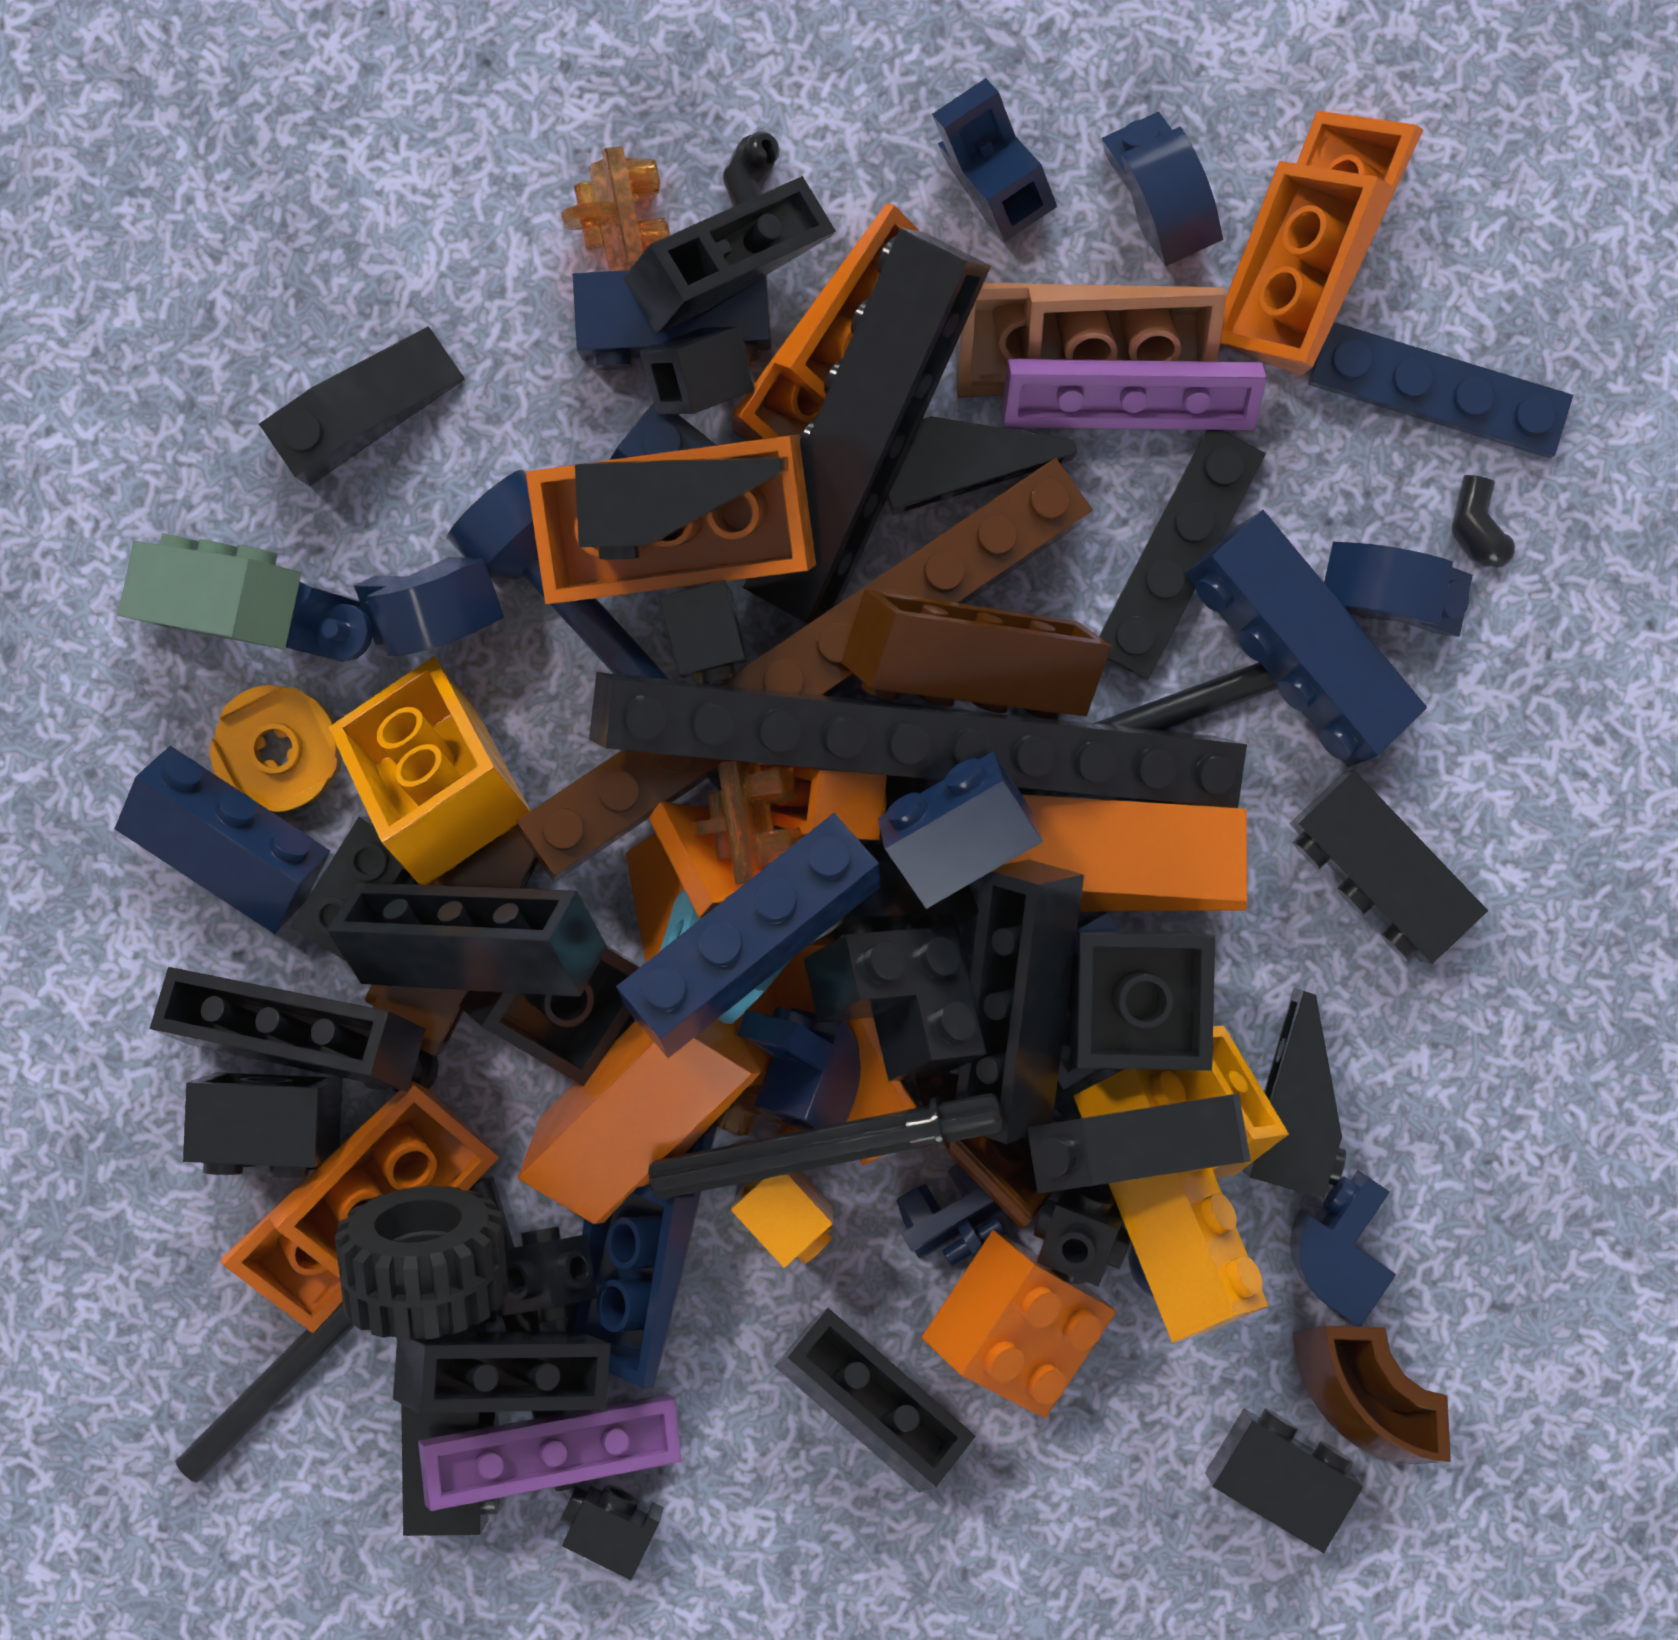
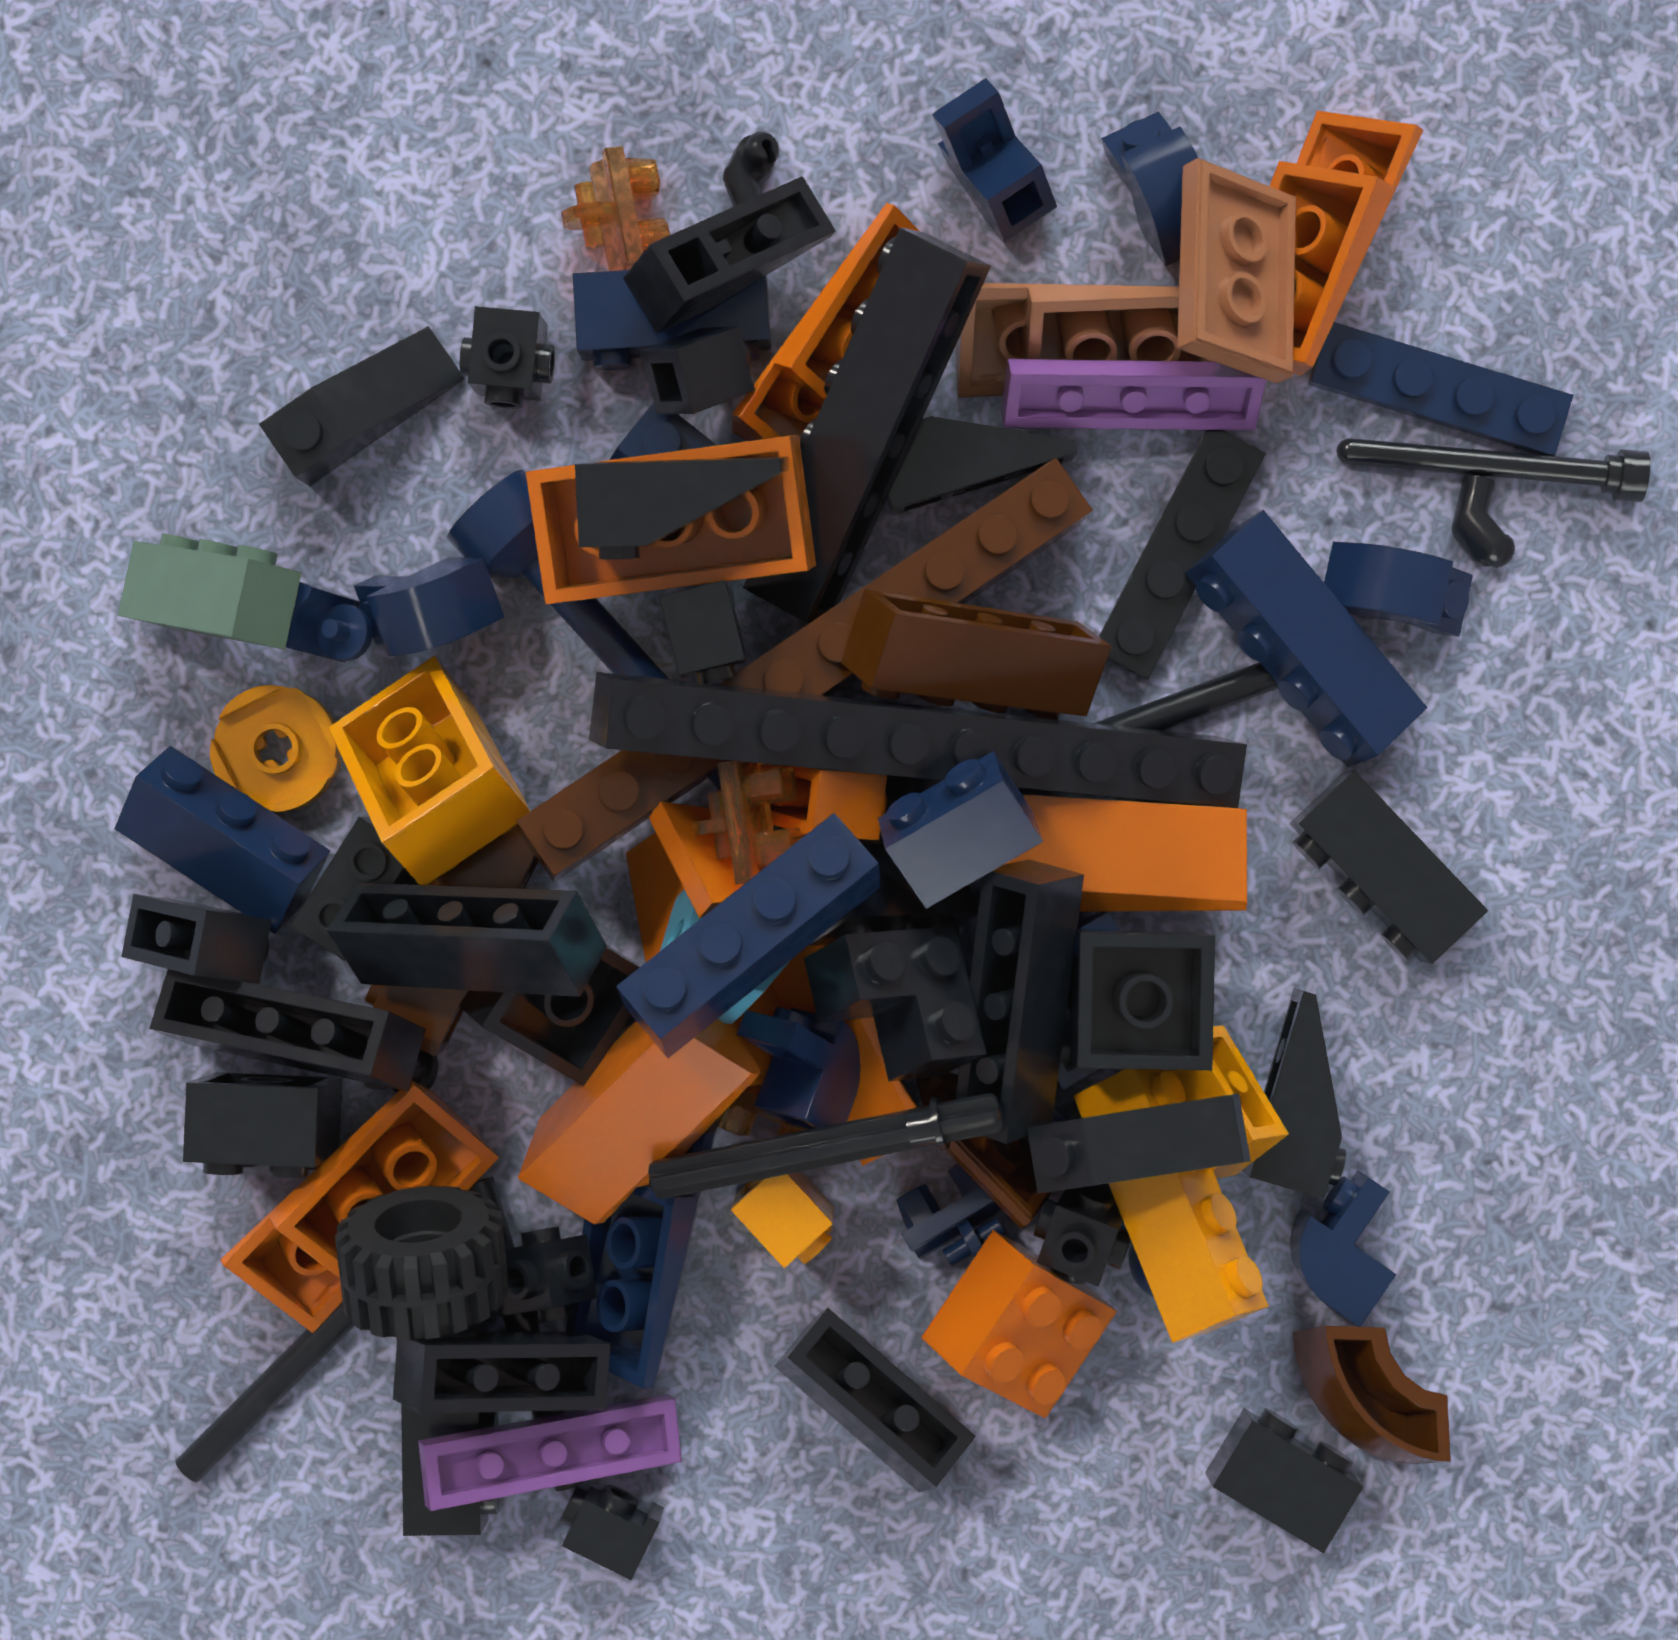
(196, 939): none -> black brick
(504, 334): none -> black brick
(1236, 271): none -> nougat tile
(1620, 474): none -> black piece

